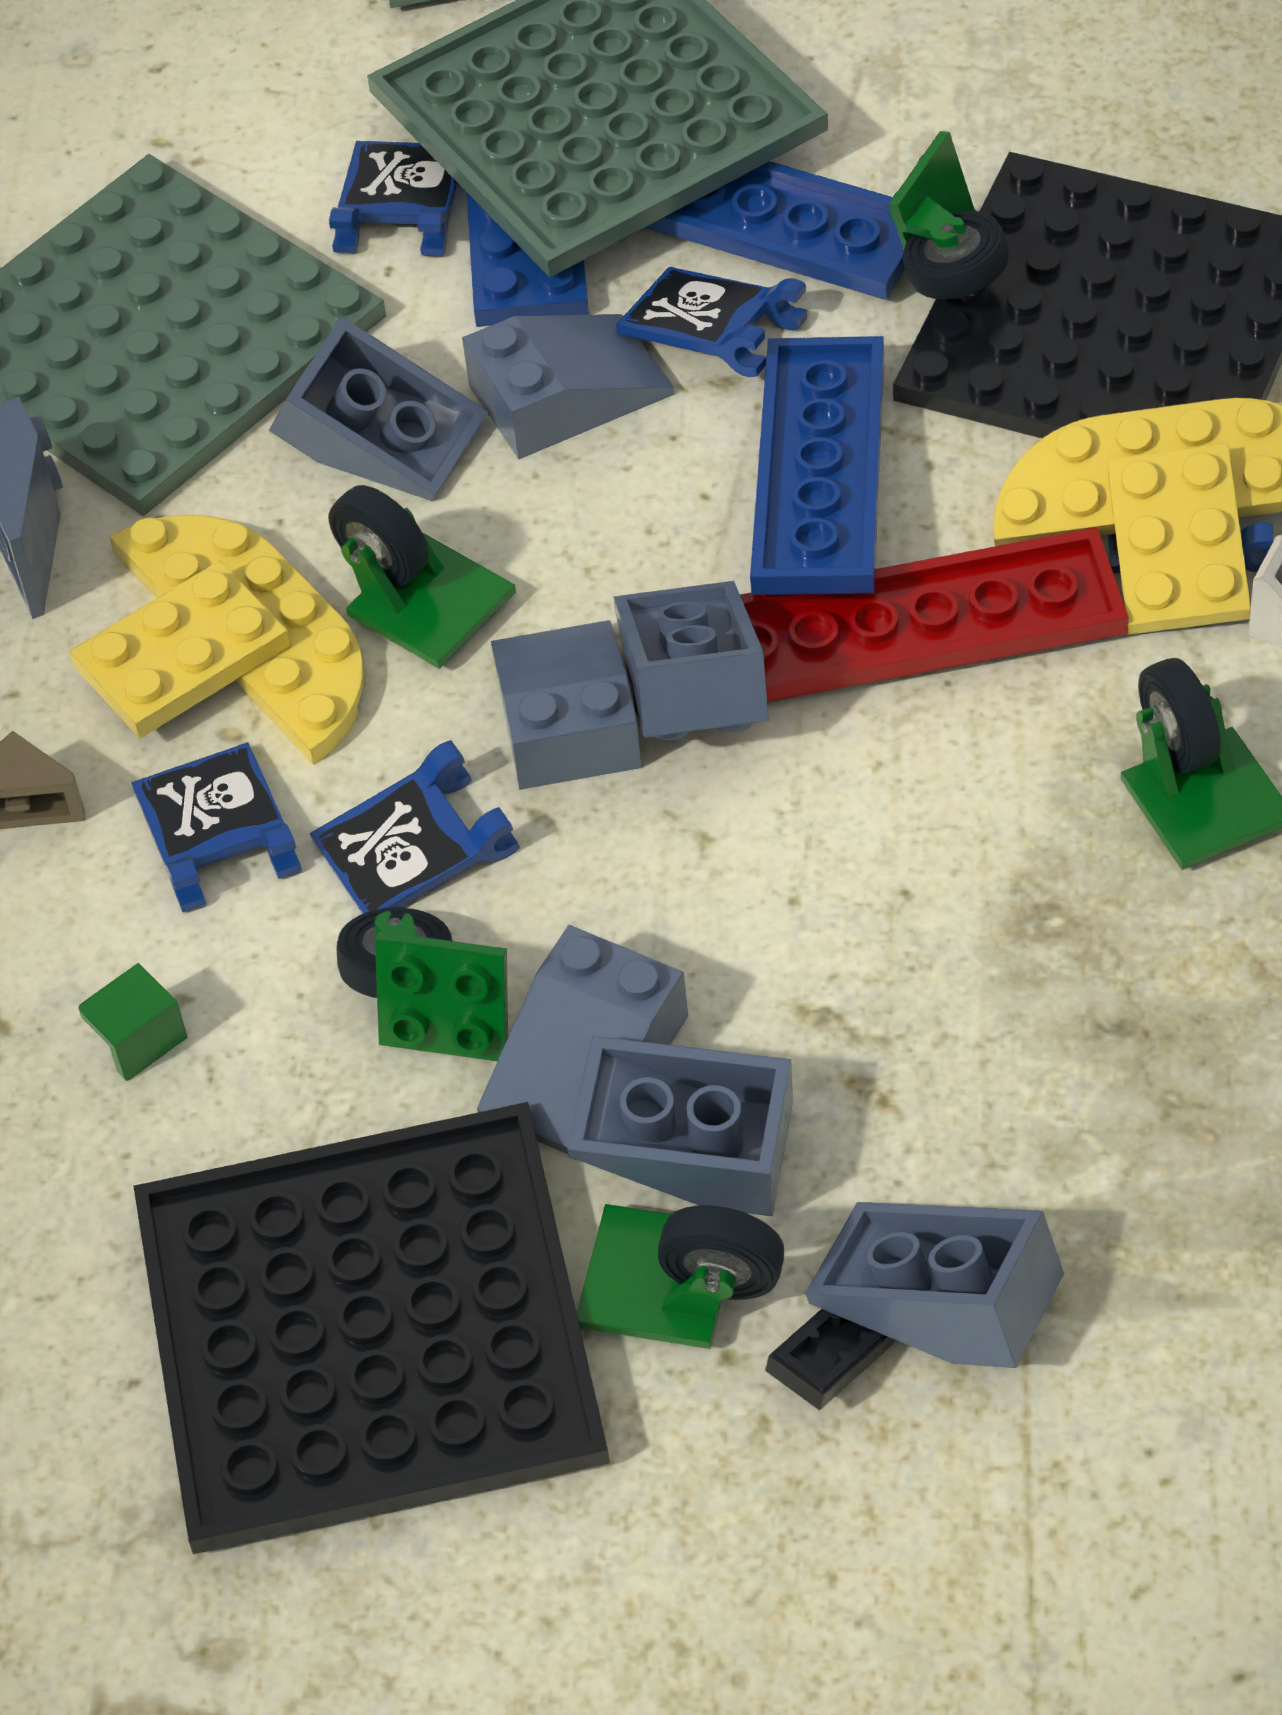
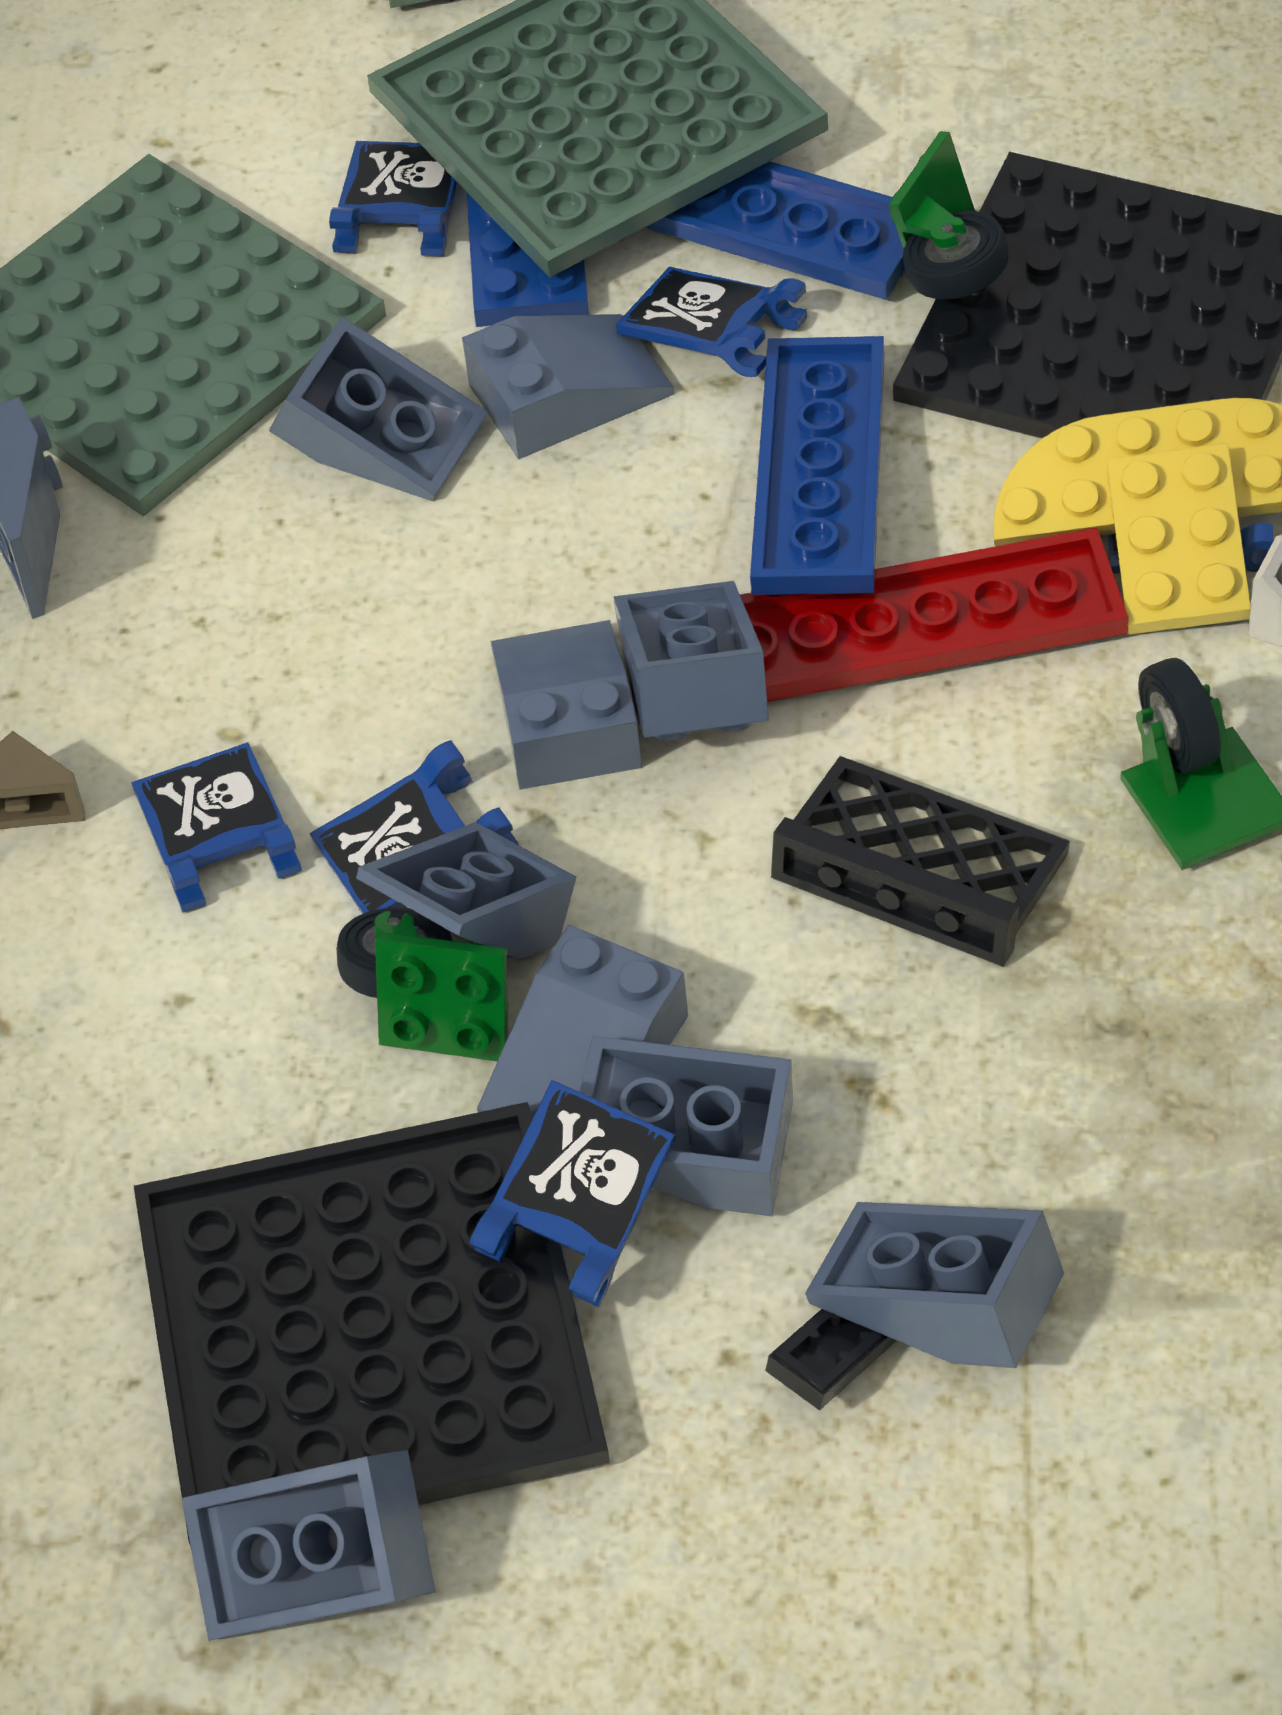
(135, 1020): green panel -> none
(223, 616): light yellow plate -> none
(308, 1545): none -> sand blue slope
(410, 582): green plate -> none
(479, 889): none -> sand blue slope
(577, 1184): none -> flag
(670, 1272): green plate -> none
(901, 887): none -> black fence

